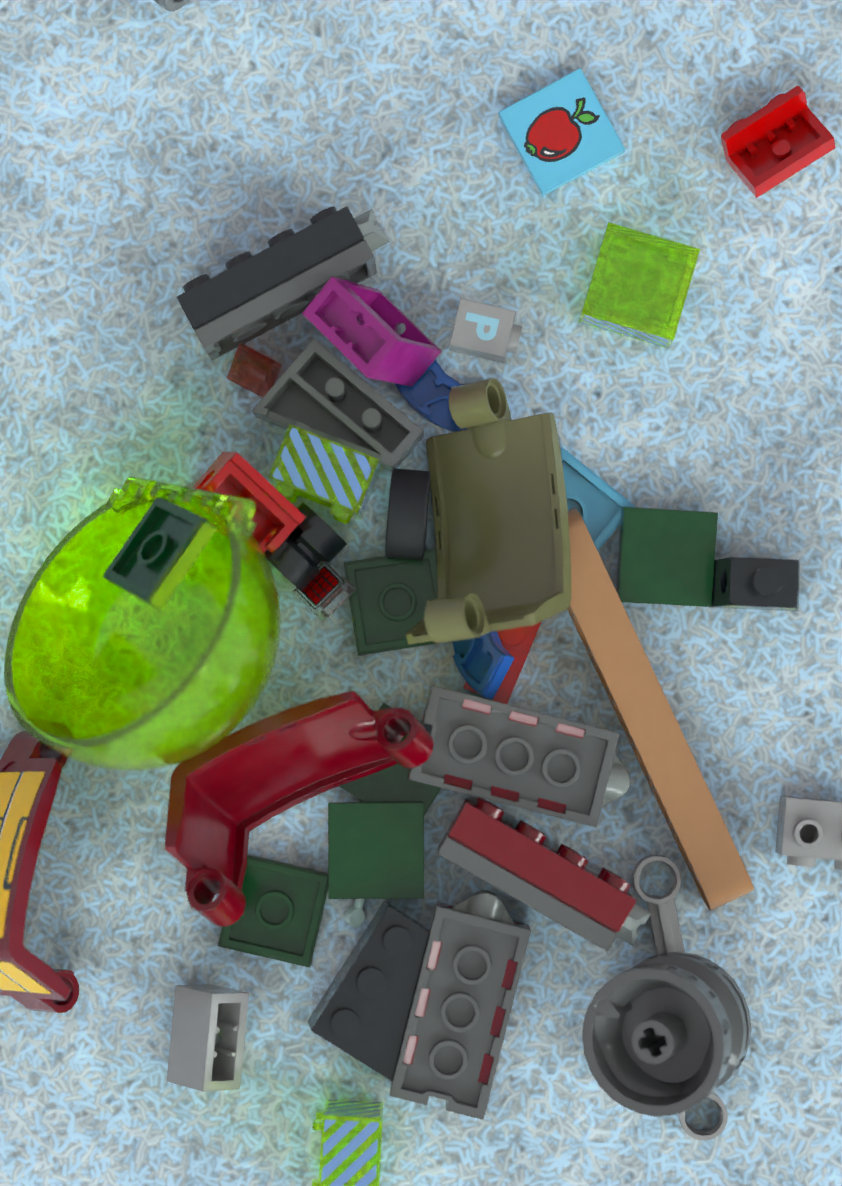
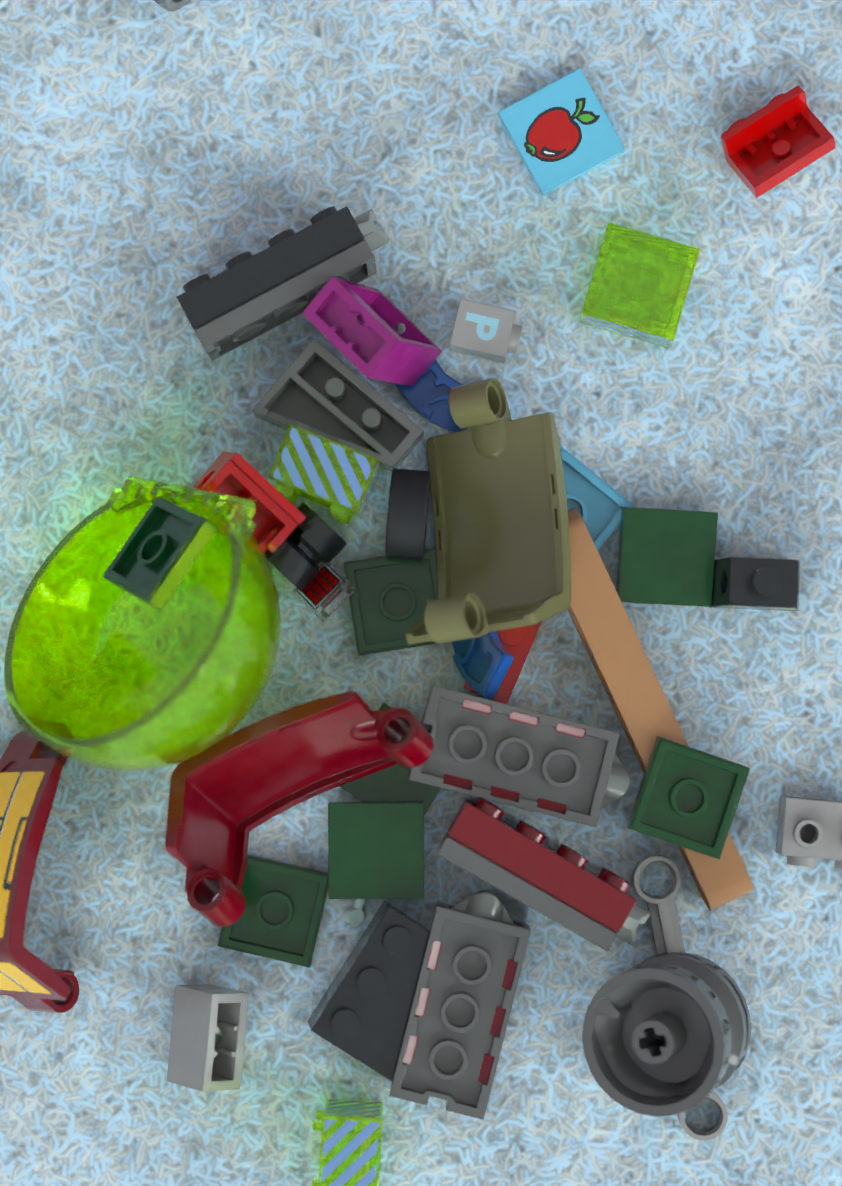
(254, 370): clear red slope -> none
(688, 797): none -> dark green tile

